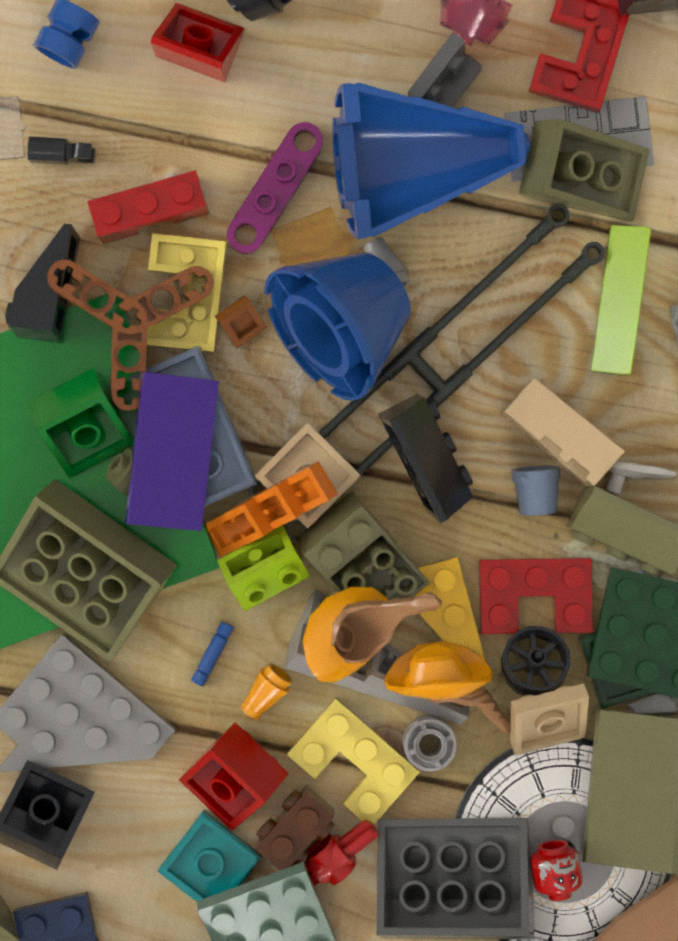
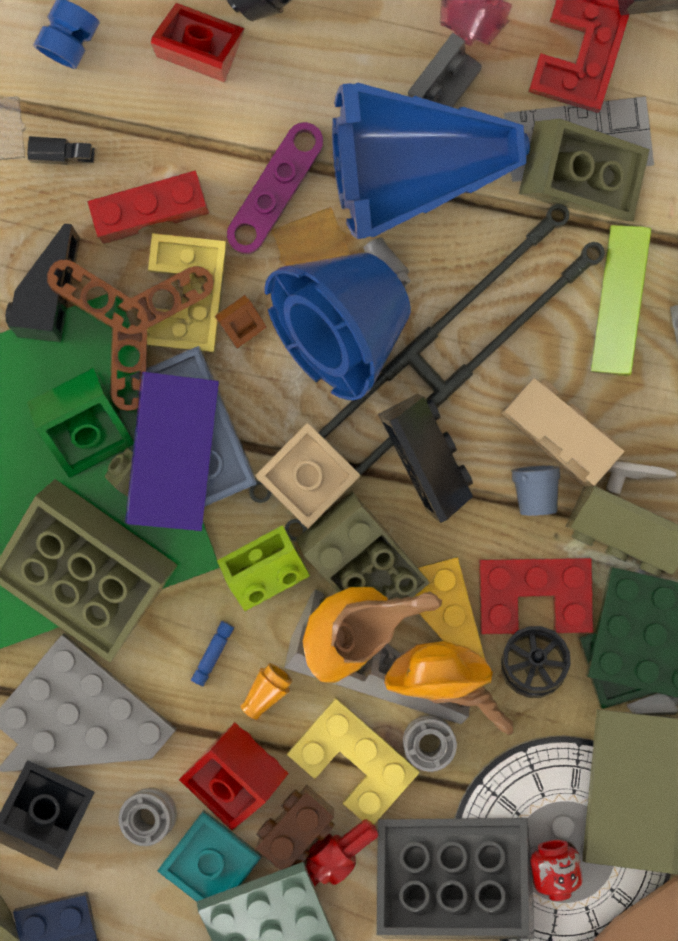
(133, 825): none -> light grey wheel
(270, 509): orange slope -> none
(549, 718): tan plate -> none

